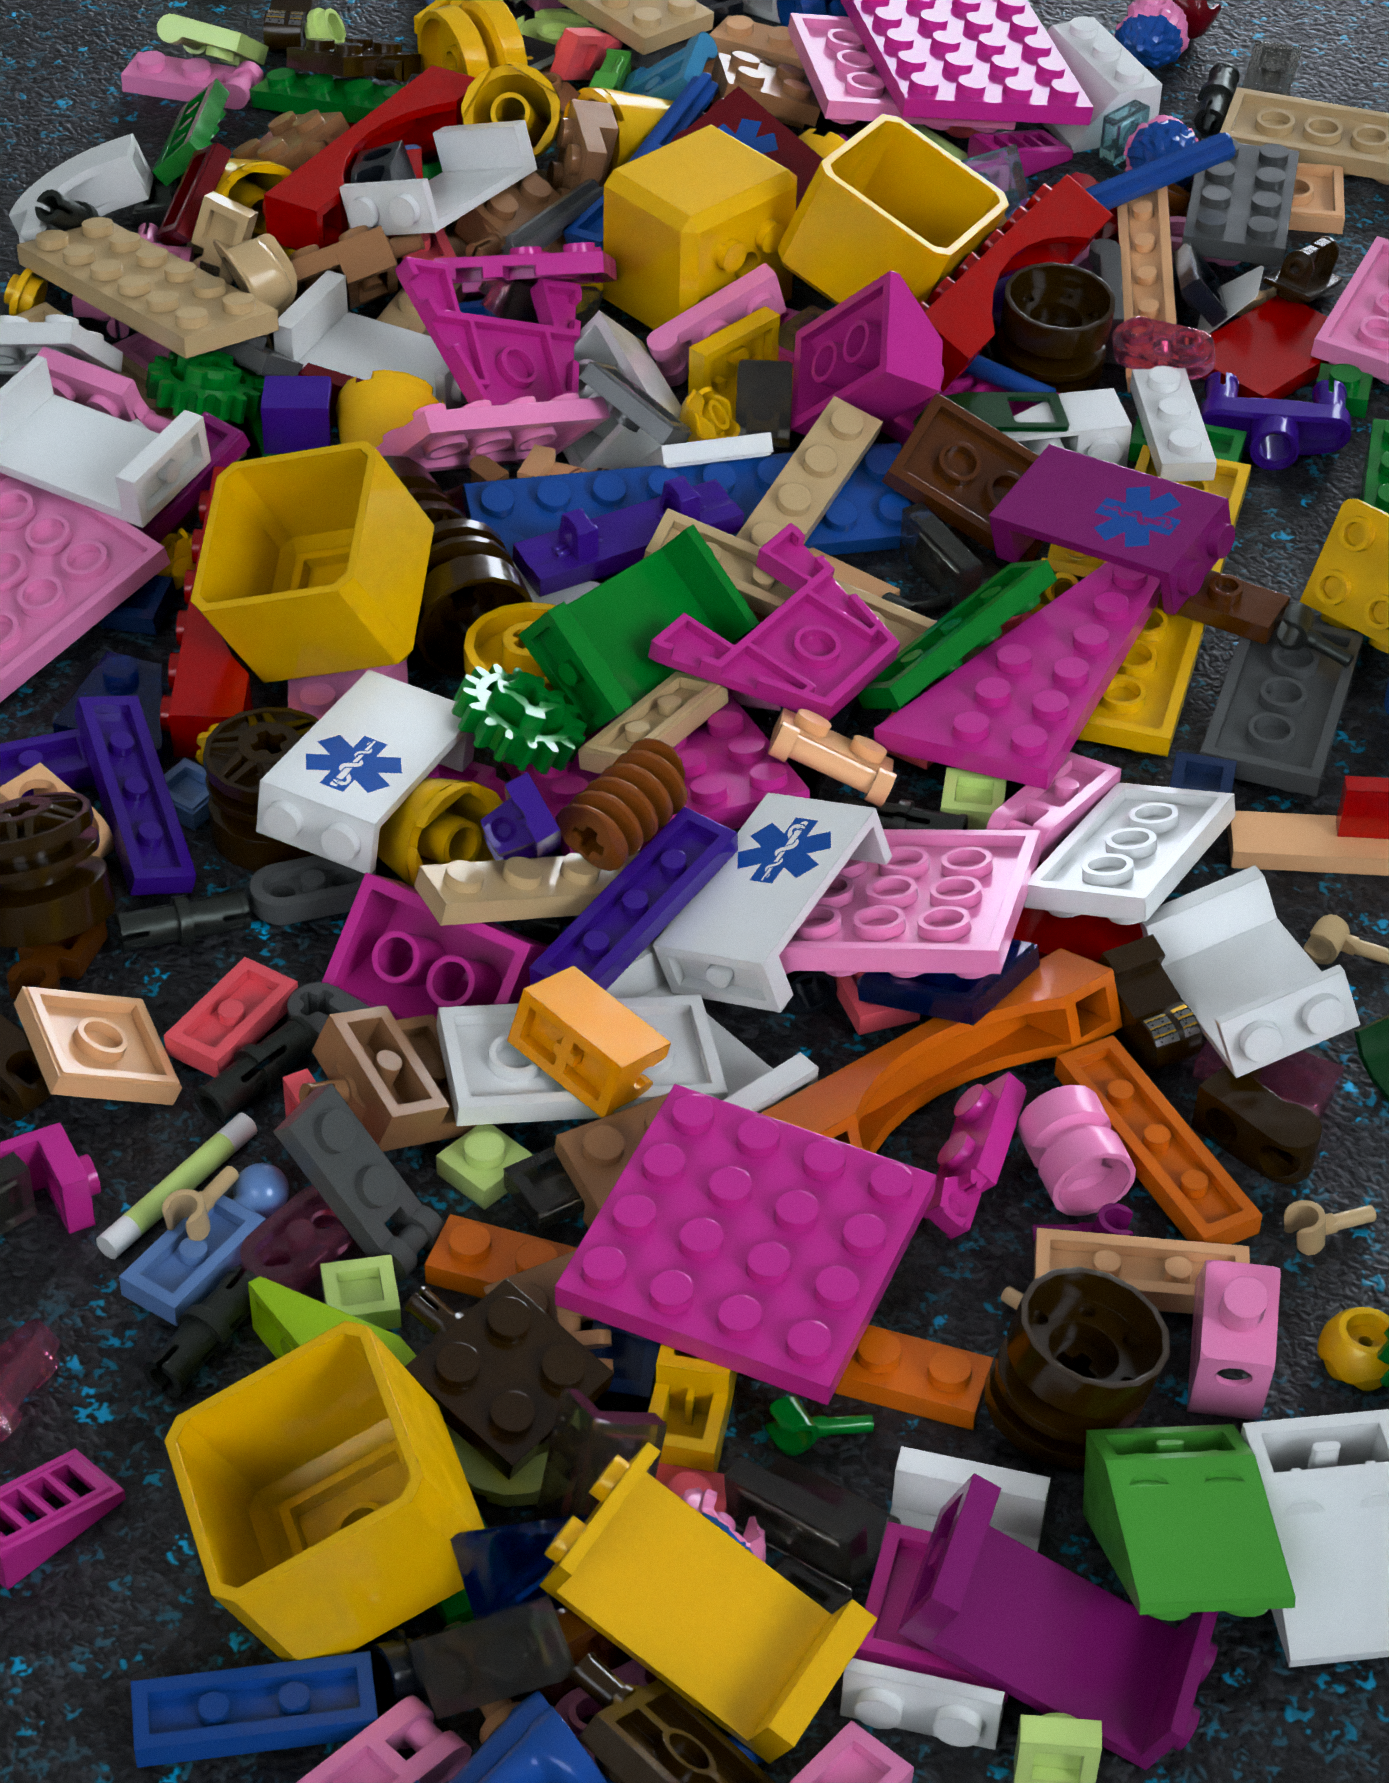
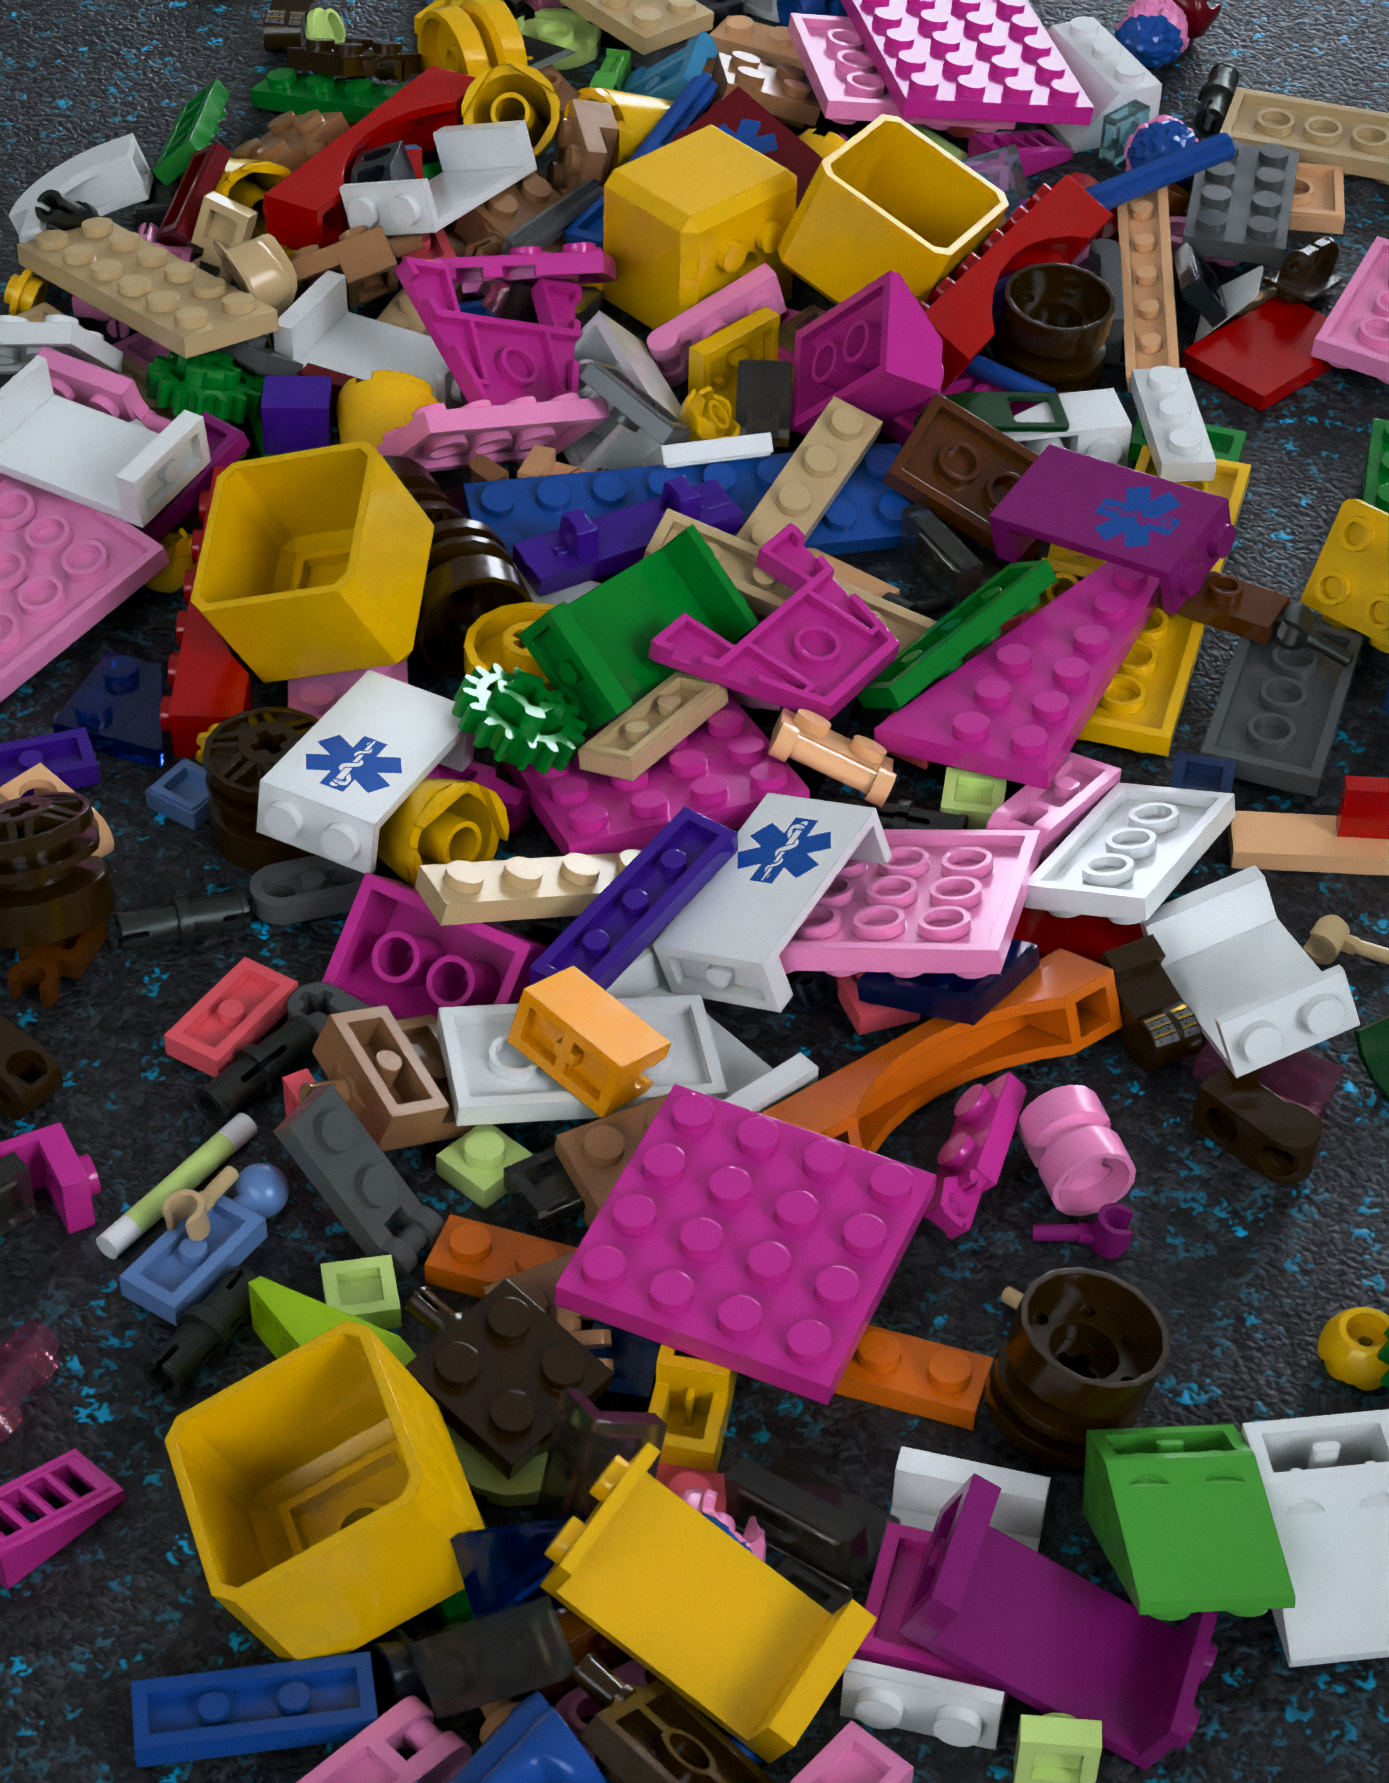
(97, 1046): light nougat tile -> none
(135, 795): dark purple plate -> none
(145, 608): dark blue plate -> none
(182, 79): bright pink plate -> none
(210, 40): yellowish green plate -> none
(291, 1243): clear pink plate -> none
(522, 824): dark purple hinge -> none
(581, 52): coral plate -> none
(625, 804): dark orange piece -> none
(798, 1431): green hand -> none
(1153, 343): clear pink plate -> none
(1156, 1266): light nougat plate -> none
(1162, 1146): orange plate -> none
(1234, 1330): bright pink torso -> none
(1272, 68): clear smoke plate -> none
(1301, 425): dark purple connector -> none
(1316, 1224): tan hand -> none
(1356, 383): green plate -> none

